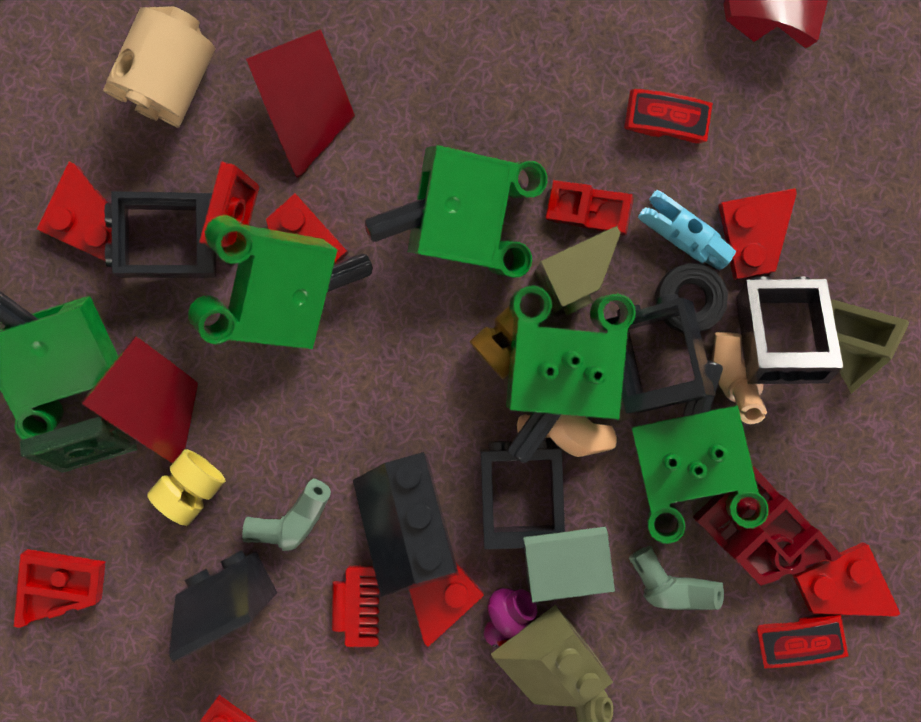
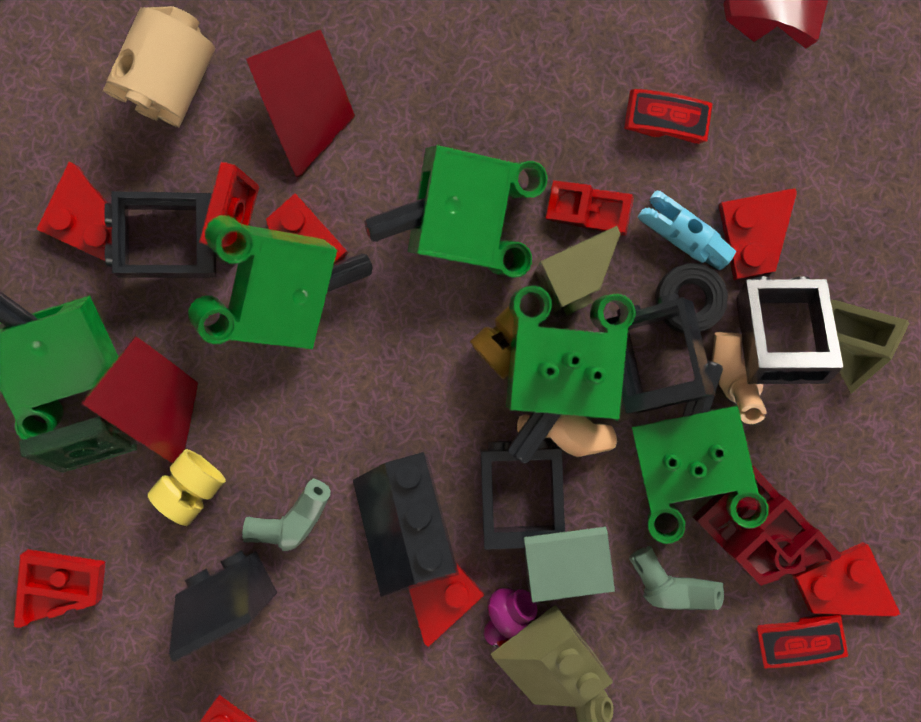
(347, 608): red piece -> none

